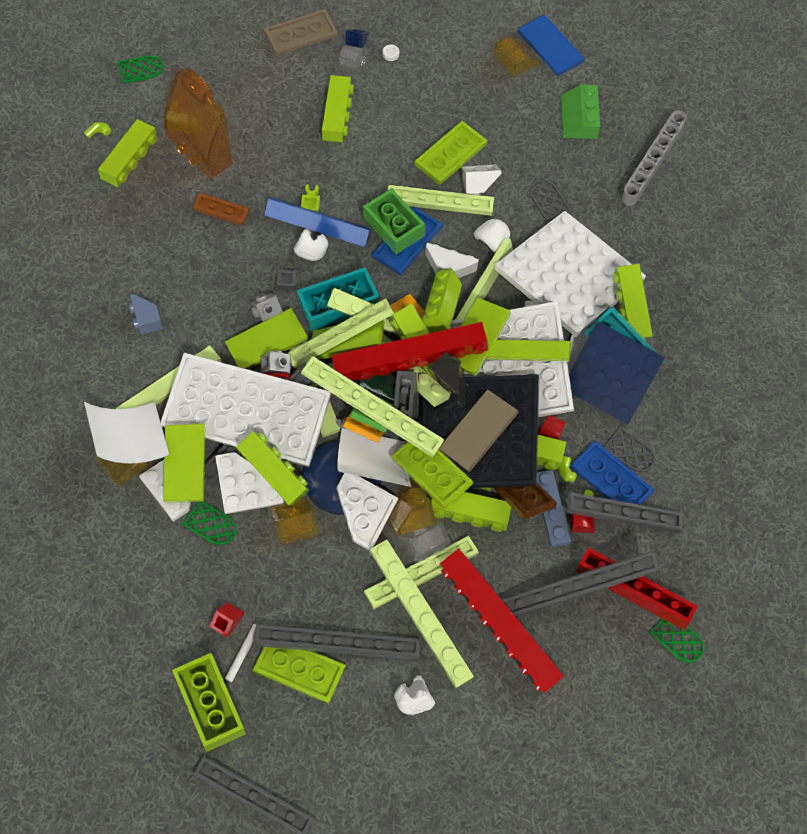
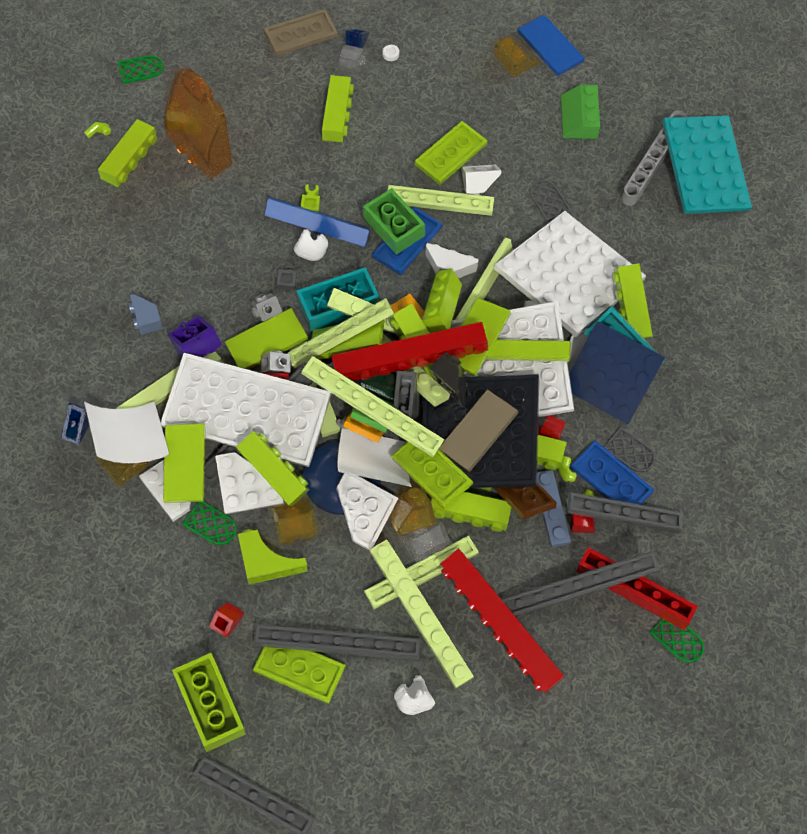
(75, 424): none -> clear blue slope
(195, 339): none -> dark purple brick
(221, 209): dark orange plate -> none
(241, 655): white bar -> none
(262, 563): none -> lime arch
(492, 233): white hair -> none
(706, 164): none -> teal plate

